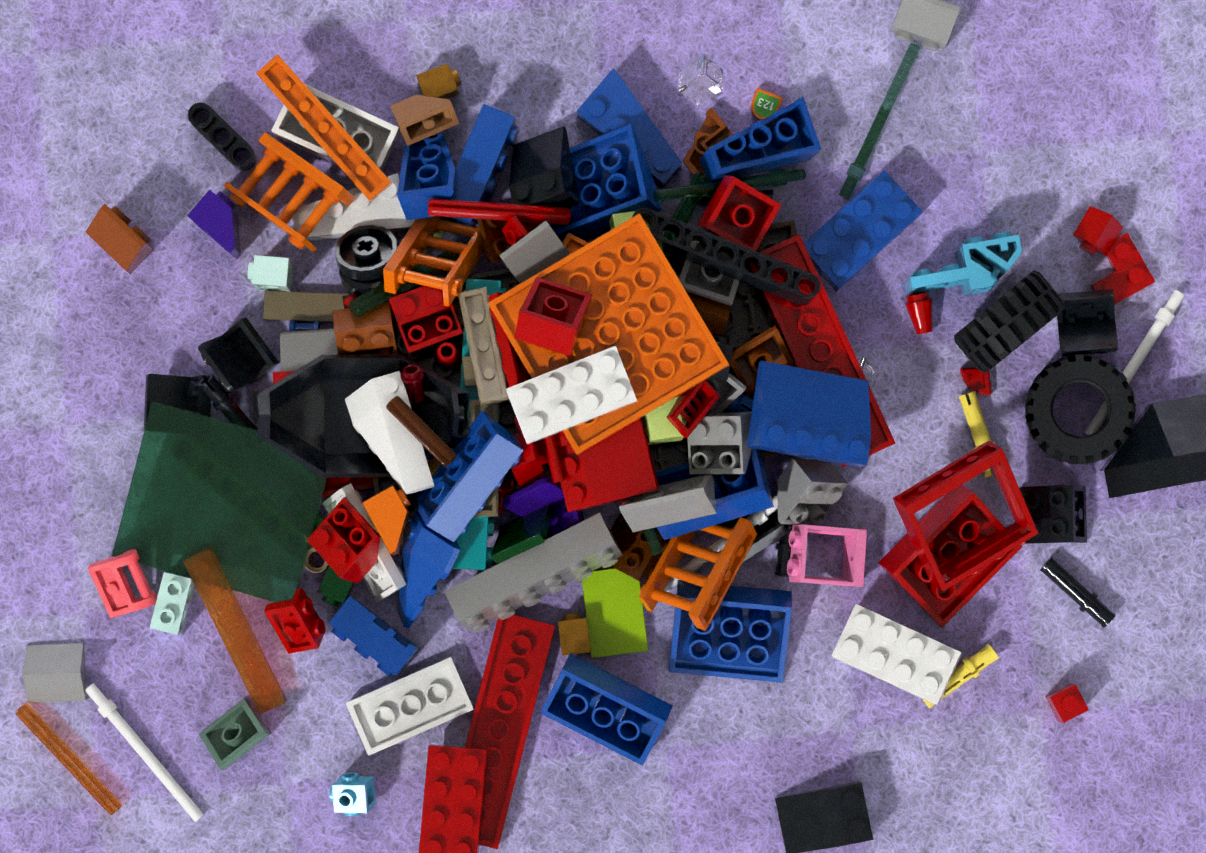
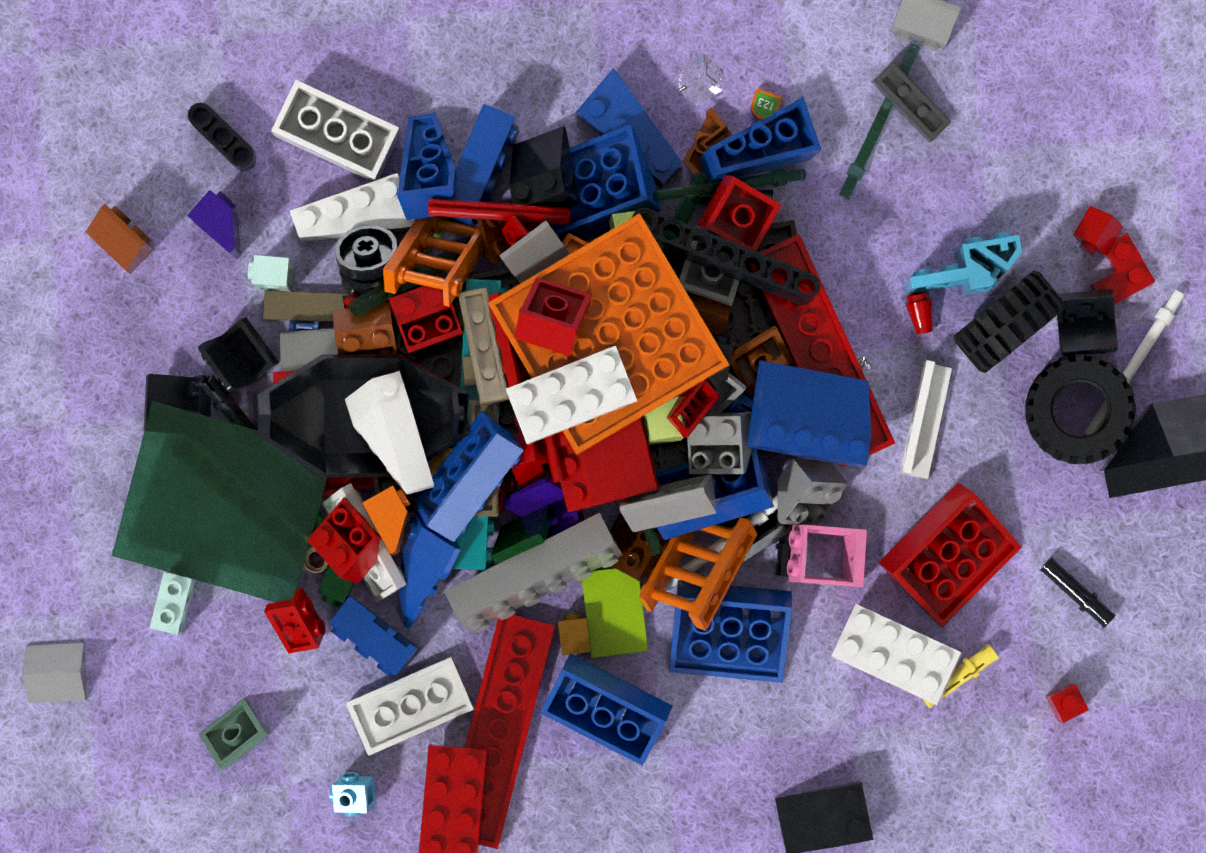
(68, 759): clear orange axle -> none
(108, 709): white bar -> none
(114, 585): coral plate -> none
(235, 630): clear orange plate -> none
(293, 166): orange fence -> none
(324, 128): orange plate -> none
(412, 377): dark red pin -> none
(421, 431): reddish brown axle -> none
(423, 117): medium nougat slope -> none
(439, 82): pearl gold brick -> none
(451, 361): red cone -> none
(861, 230): blue brick -> none
(911, 101): none -> dark grey tile
(925, 420): none -> white fence
(947, 480): red window -> none
(976, 380): red tile -> none
(976, 422): light yellow pin -> none
(1057, 513): black bracket -> none

